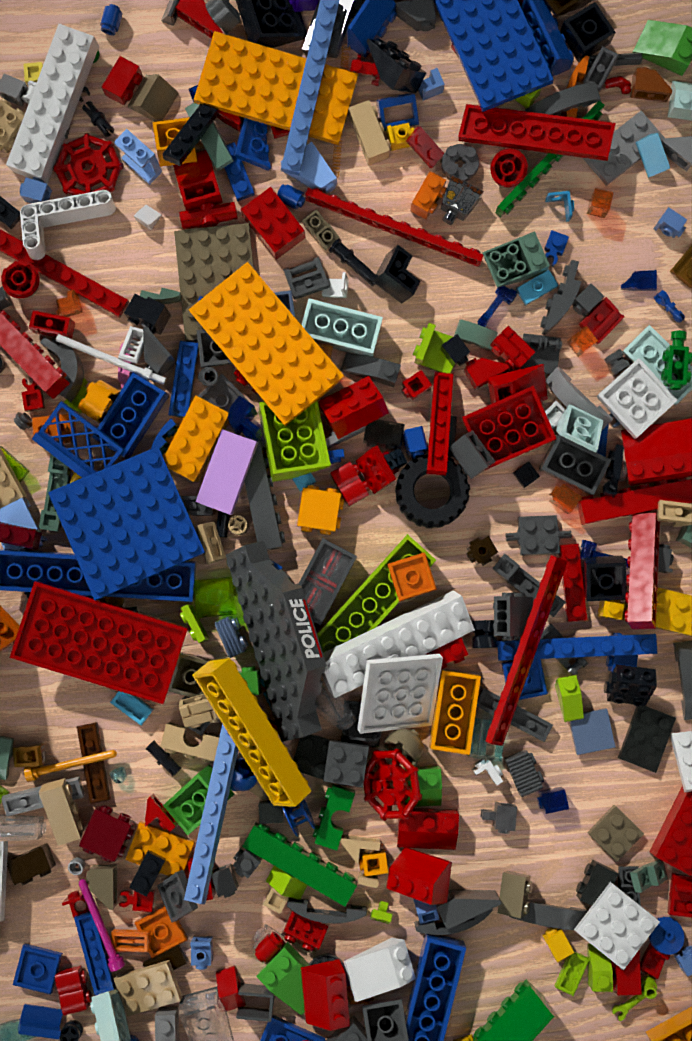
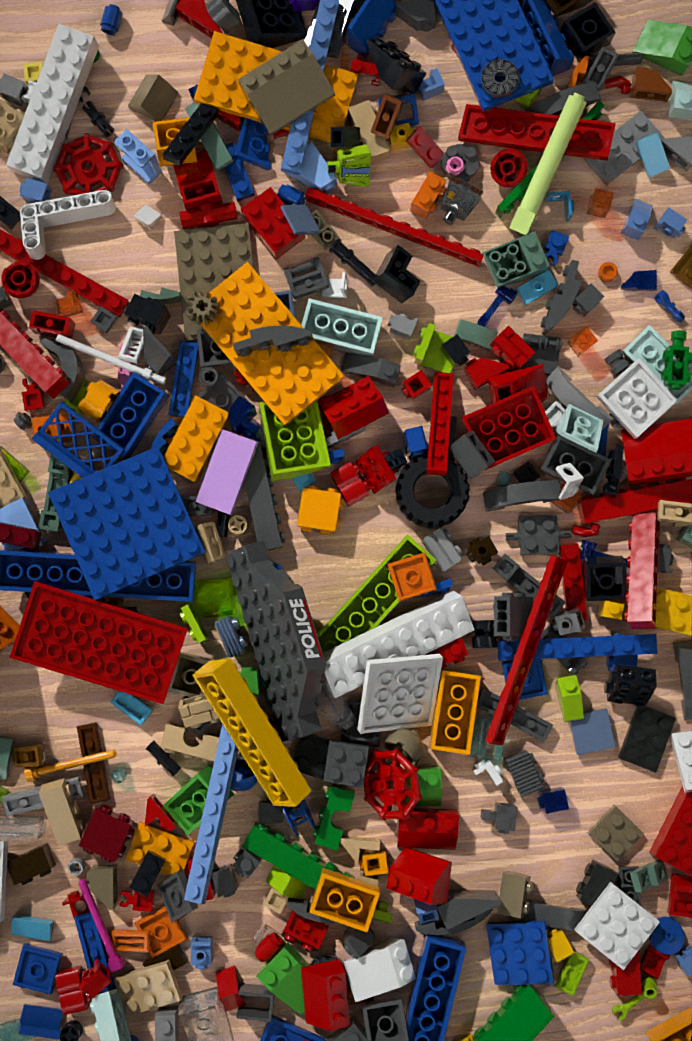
(31, 927): none -> medium azure slope
(95, 979): none -> red brick
(103, 319): none -> dark grey plate
(122, 81): red brick -> none
(196, 307): none -> dark tan gear
(280, 336): none -> dark grey slope
(286, 87): none -> dark tan slope
(300, 219): none -> sand blue piece
(325, 578): clear brick -> none
(345, 137): none -> black brick
(345, 900): none -> light orange brick
(352, 166): none -> lime torso
(358, 941): none -> dark grey slope
(384, 434): clear smoke brick -> none
(387, 116): none -> dark orange slope
(402, 325): none -> light grey brick
(442, 549): none -> light grey brick
(442, 587): none -> blue plate
(455, 161): none -> bright pink plate
(500, 68): none -> tile
(503, 478): none -> clear light blue hinge
(520, 953): none -> blue plate
(522, 493): none -> dark grey slope
(548, 164): none -> yellowish green brick
(573, 481): none -> white bracket
(573, 617): none -> dark grey brick
(586, 532): none -> red arm
(599, 970): lime slope -> none
(602, 319): red plate -> none
(607, 272): none -> orange tile
(637, 219): none -> medium blue slope

